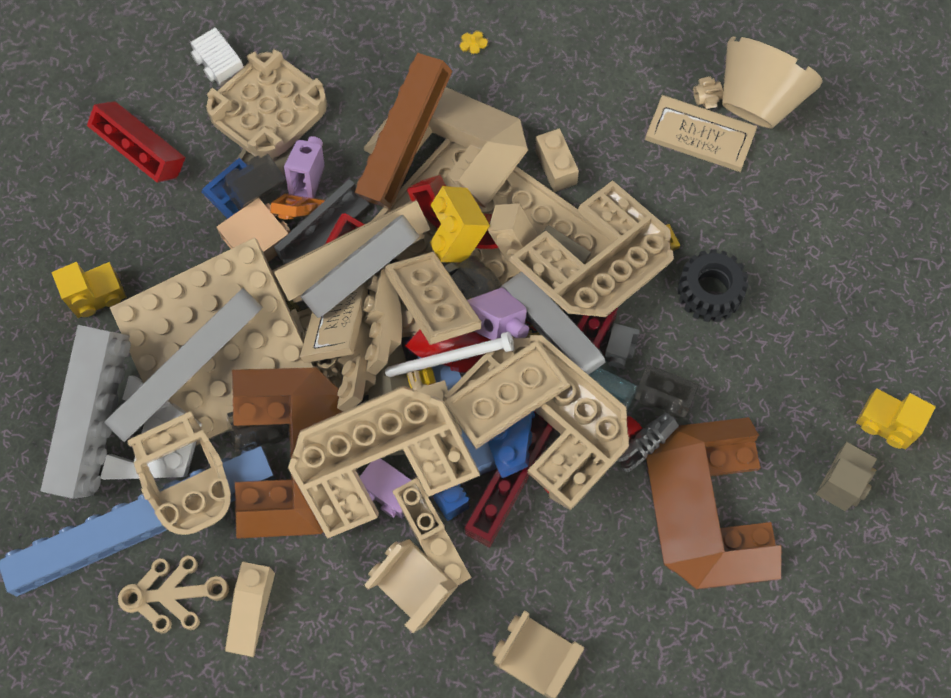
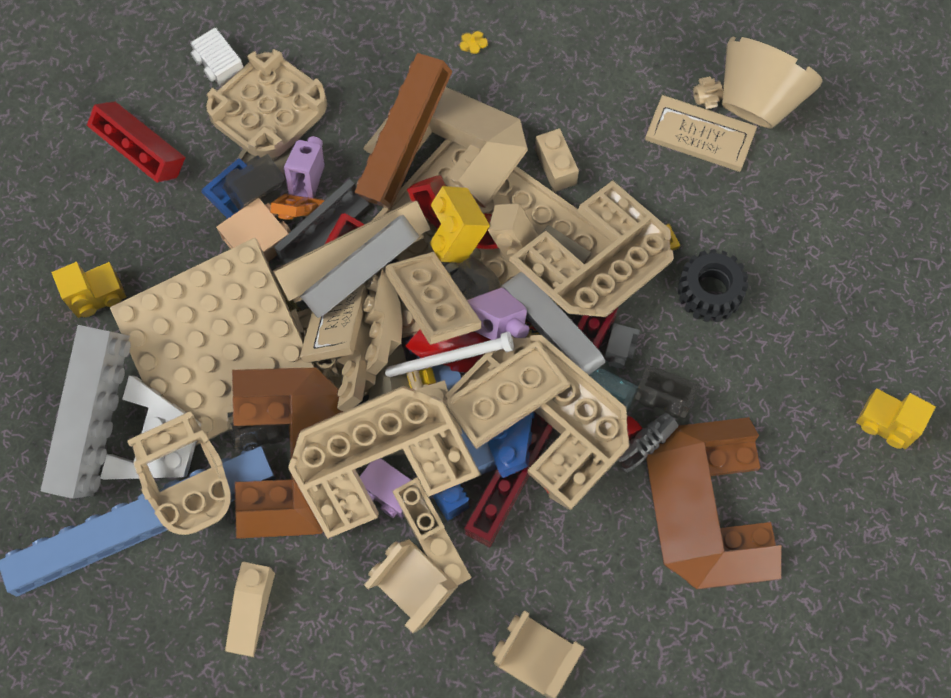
(168, 594): tan plant -> none
(183, 365): light grey beam -> none
(848, 477): dark tan brick -> none

